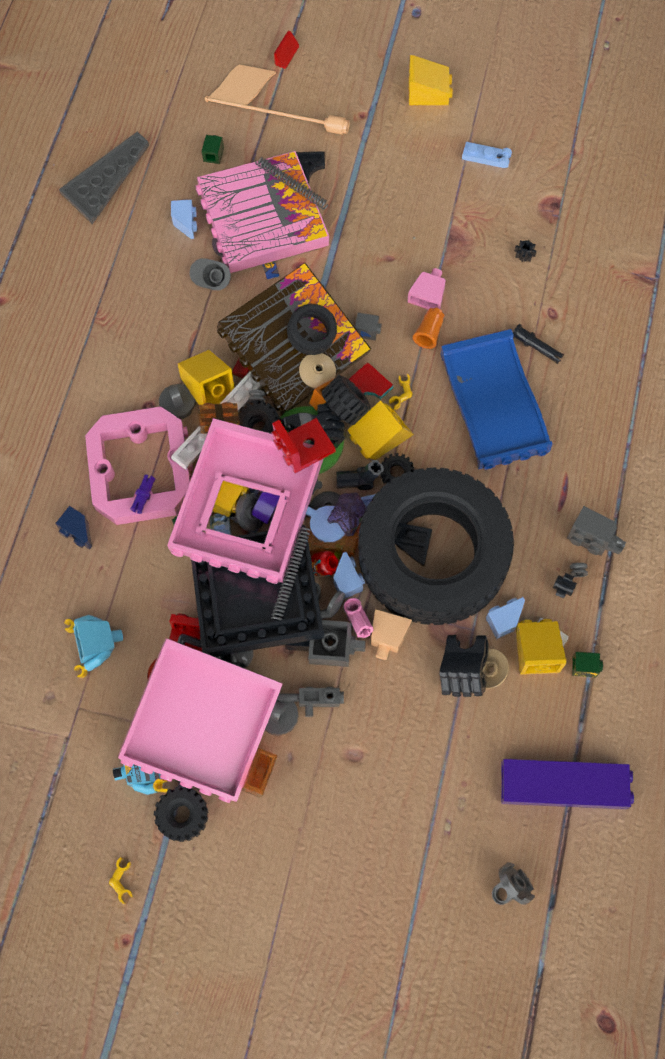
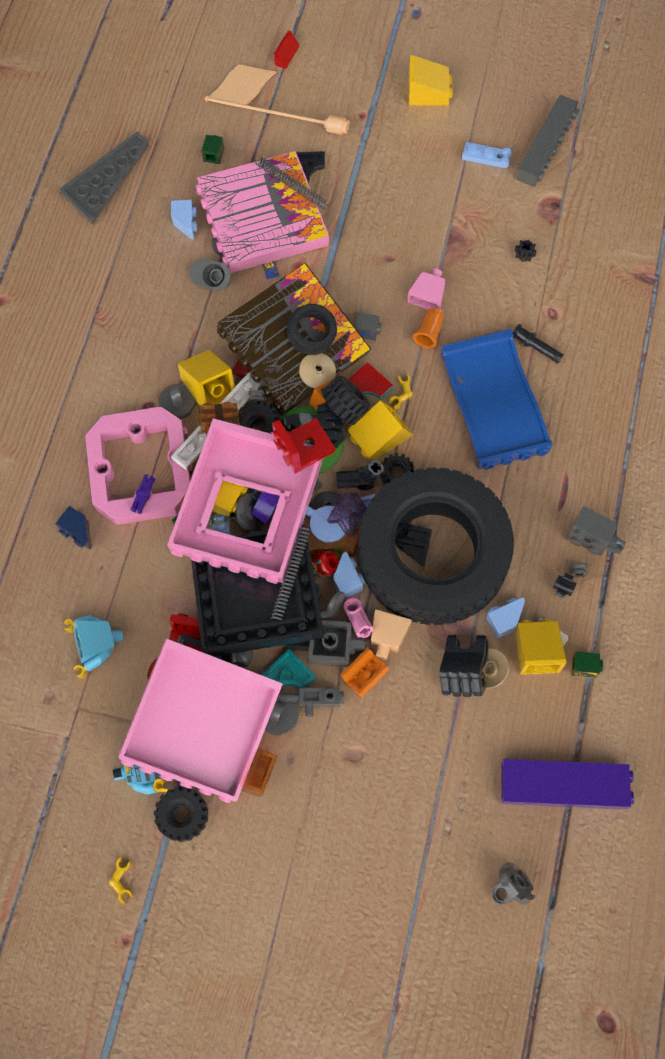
(290, 671): none -> teal tile
(364, 672): none -> orange bracket
(547, 141): none -> dark grey brick

